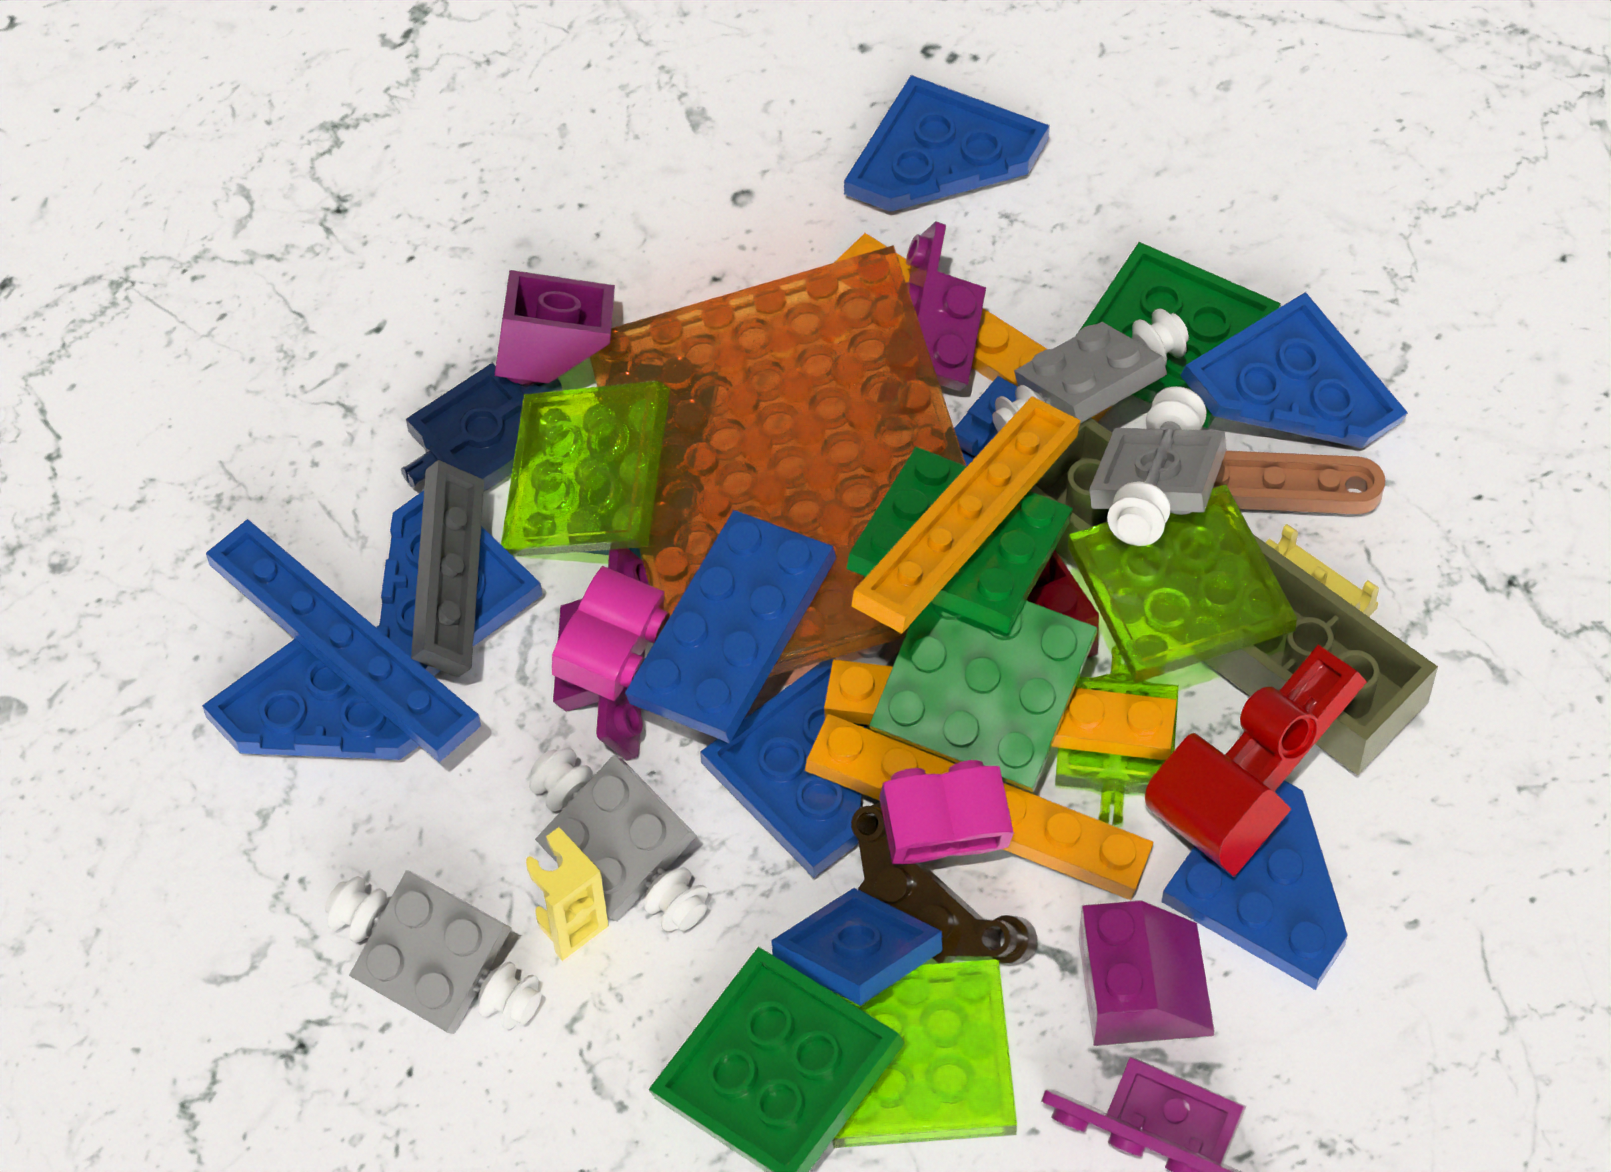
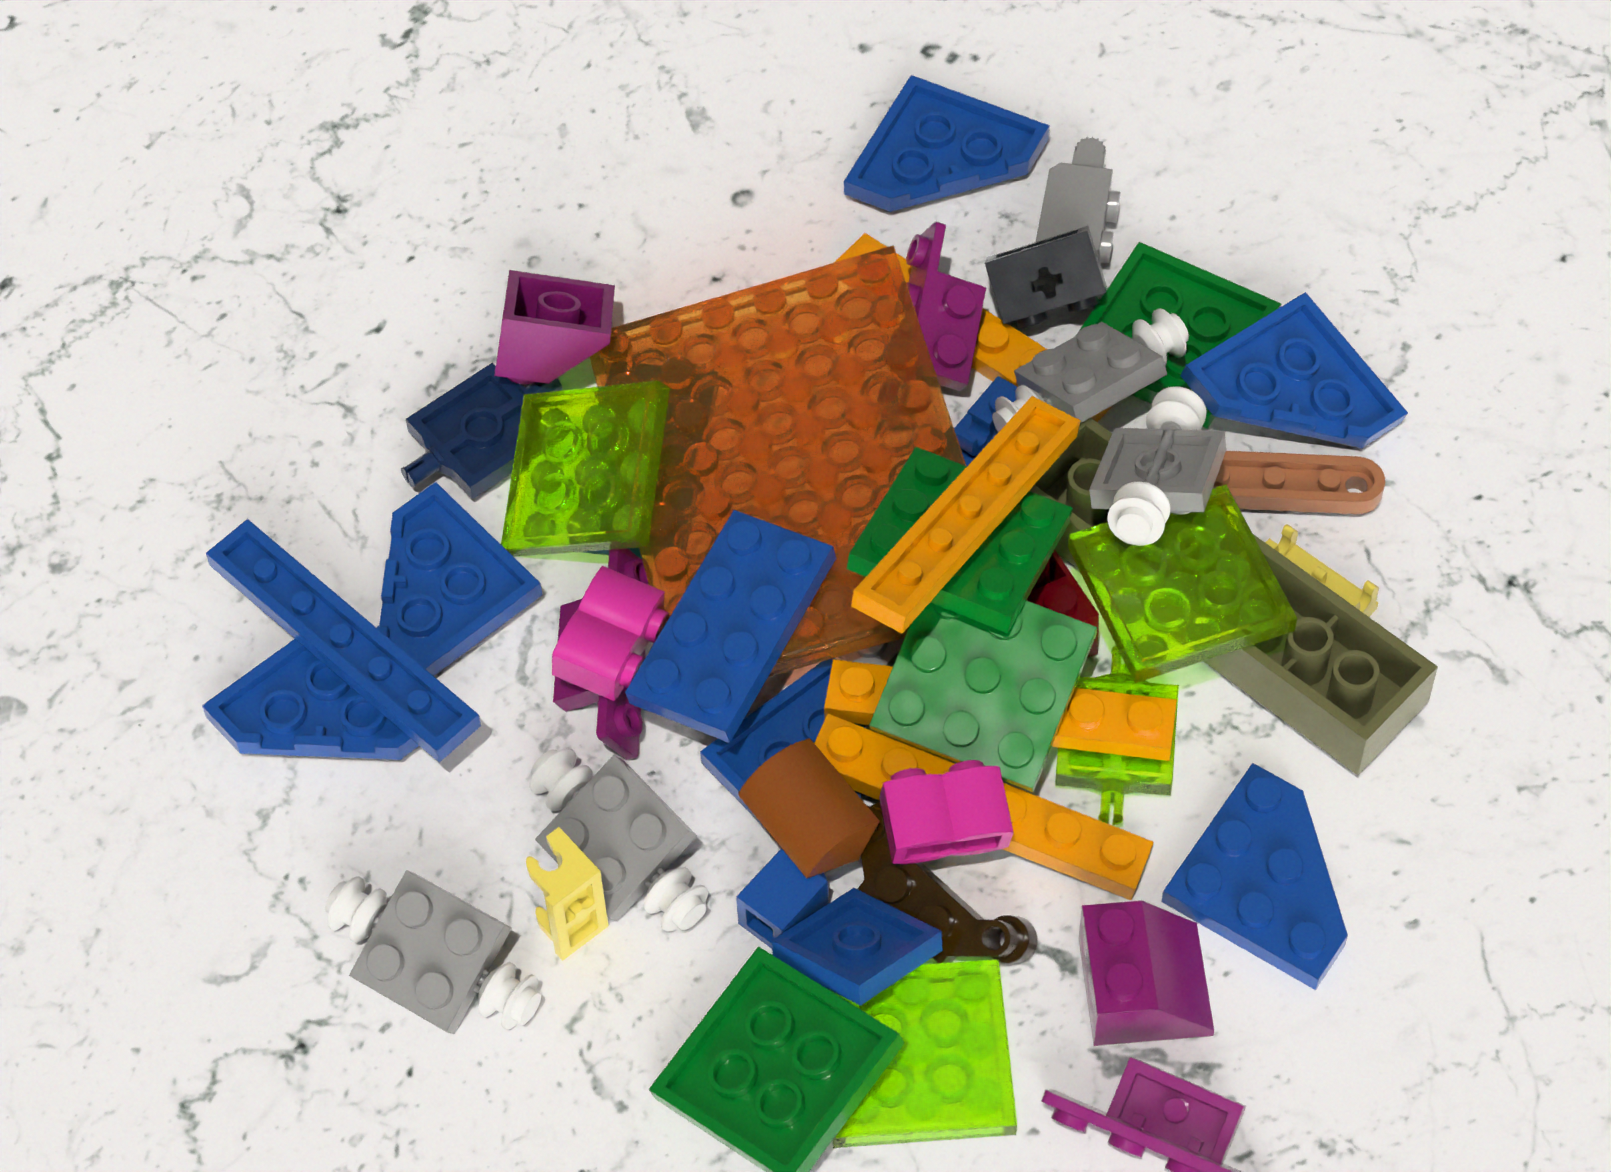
(448, 569): dark grey plate -> none
(779, 898): none -> blue brick
(809, 809): none -> dark orange brick
(1016, 269): none -> black brick
(1080, 197): none -> light grey hinge
(1229, 799): red plate -> none

